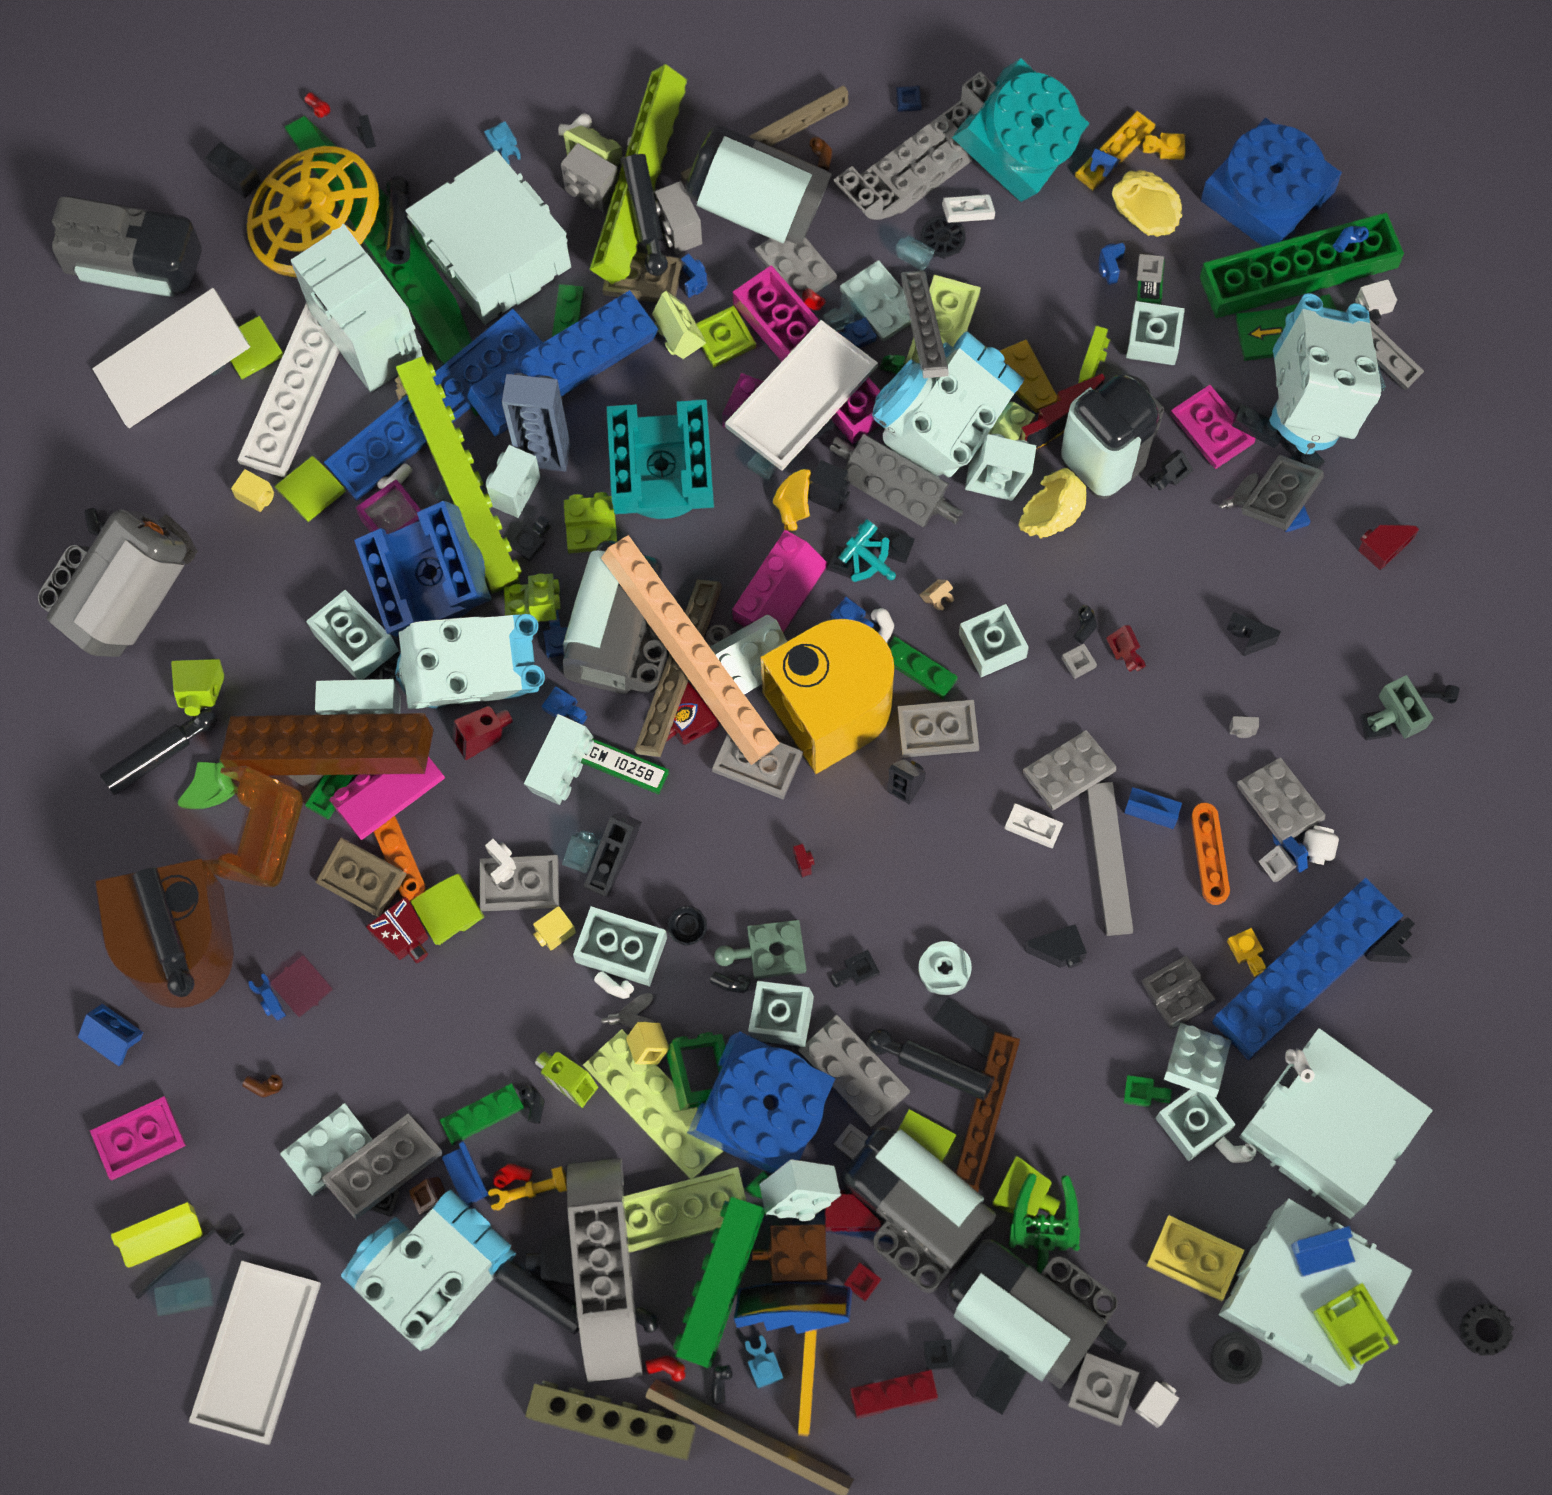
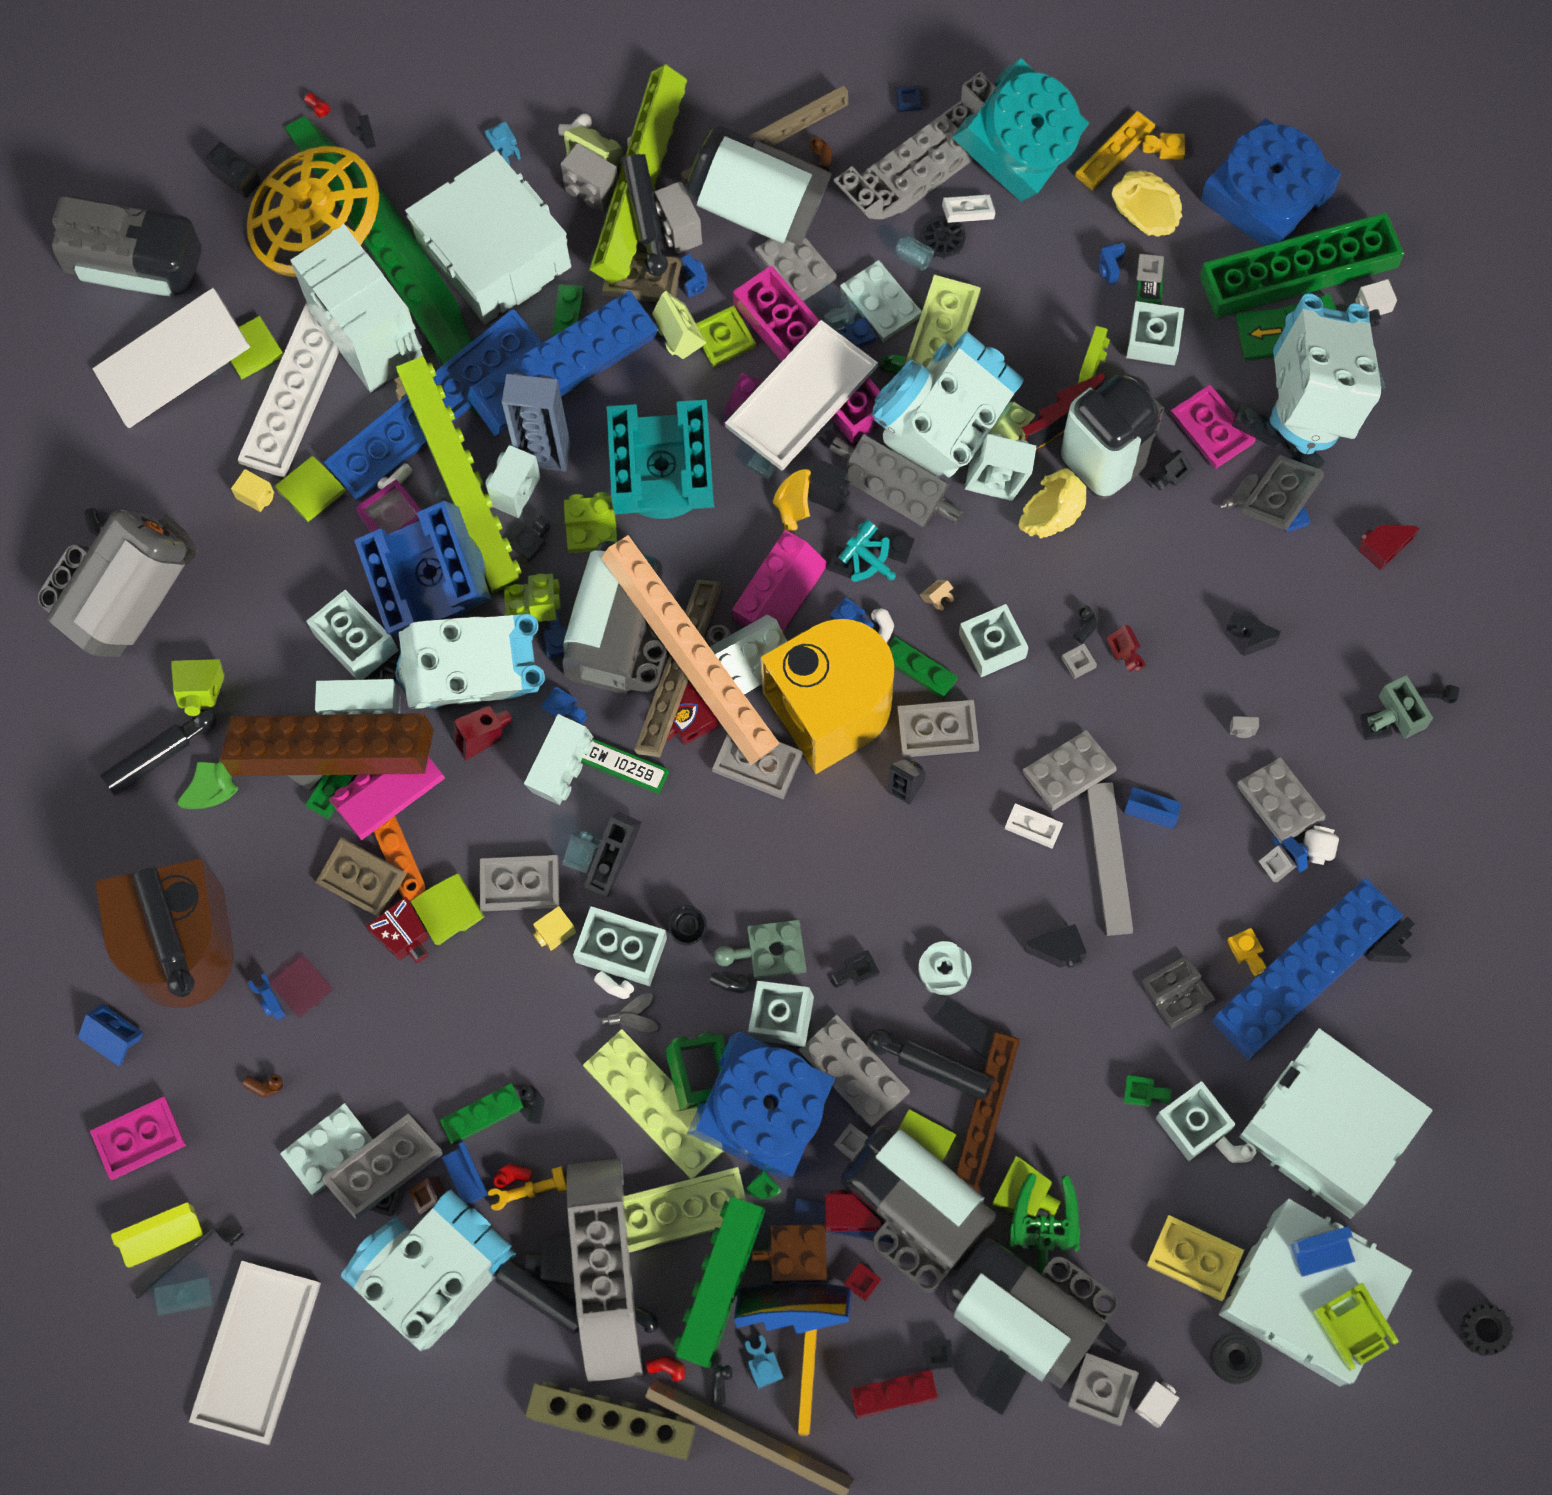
(267, 831): clear orange windscreen -> none
(396, 221): black piece -> none
(501, 855): white bracket -> none
(567, 1077): lime torso -> none
(647, 1043): light yellow brick -> none
(799, 1190): light aqua brick -> none
(803, 859): dark red plate -> none
(812, 299): red tile -> none
(924, 324): light grey tile -> none
(1036, 388): yellow wing -> none
(1102, 158): blue tile -> none
(1198, 1060): light aqua plate -> none
(1210, 853): orange plate -> none
(1300, 1064): white arm -> none
(1350, 235): blue arm -> none
(1394, 359): light grey plate -> none

